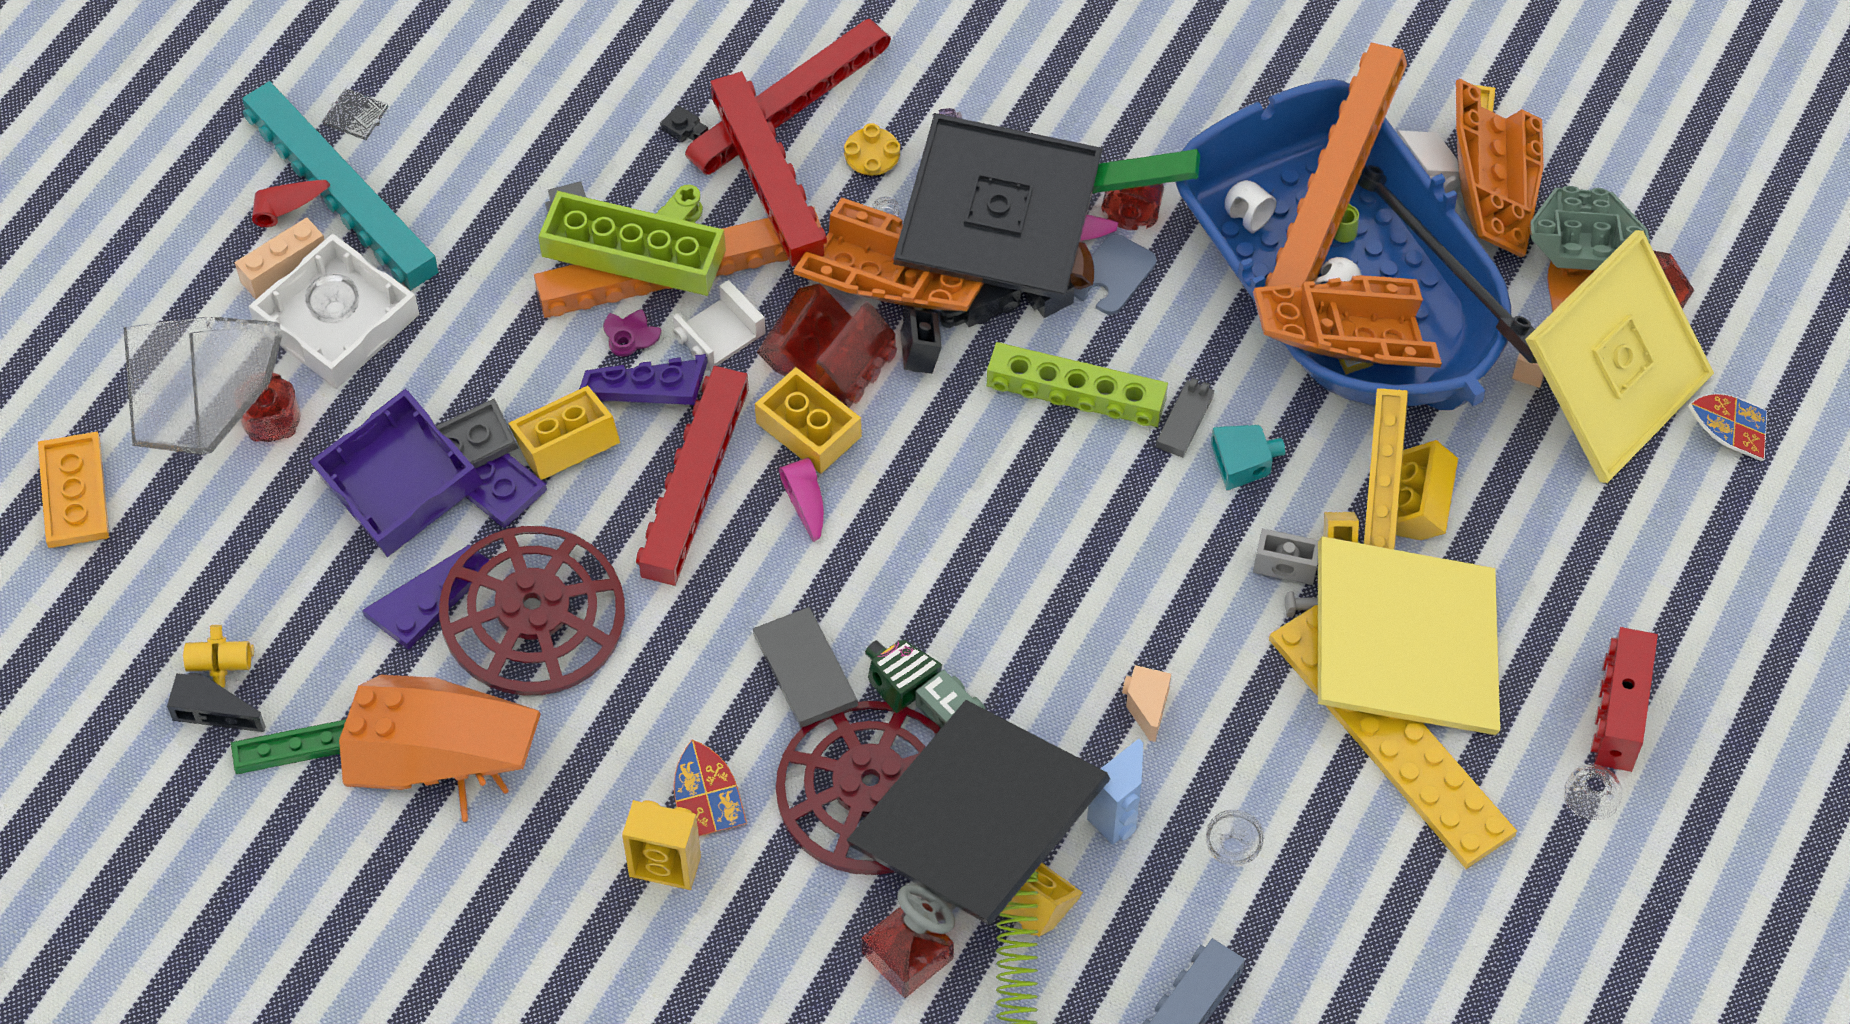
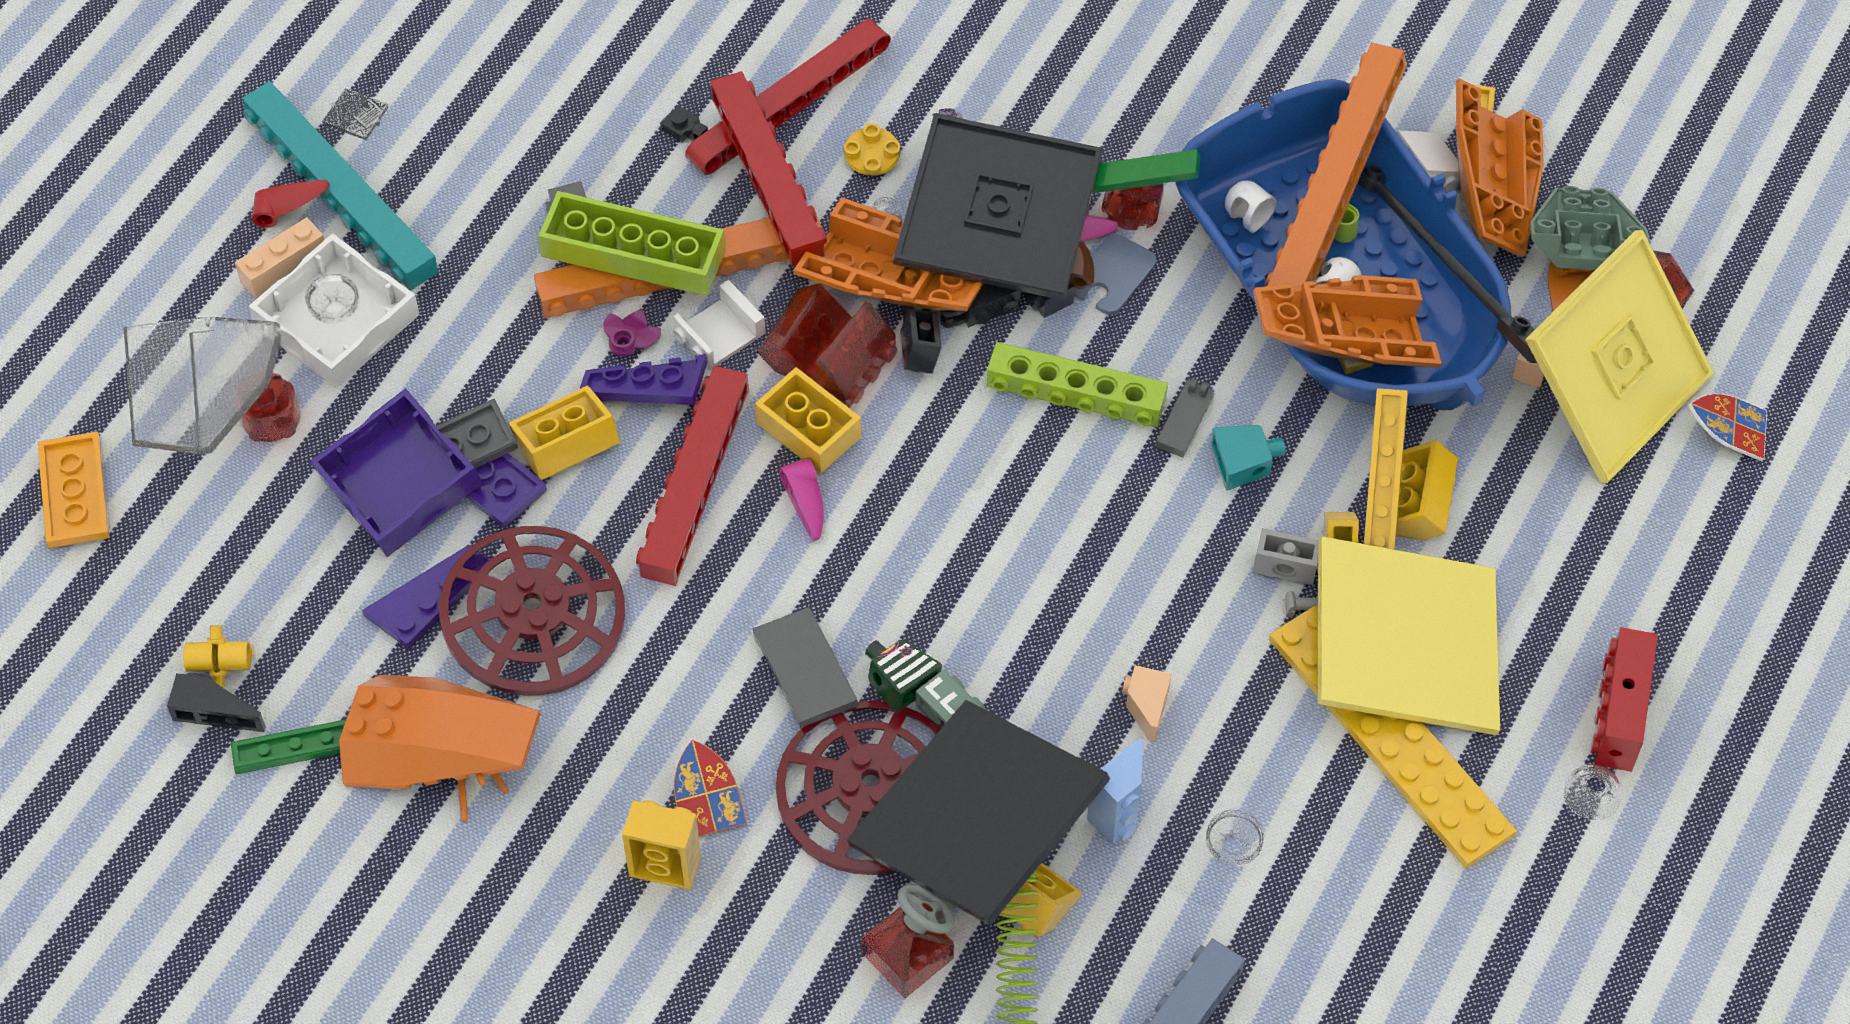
(684, 204): lime piece -> none

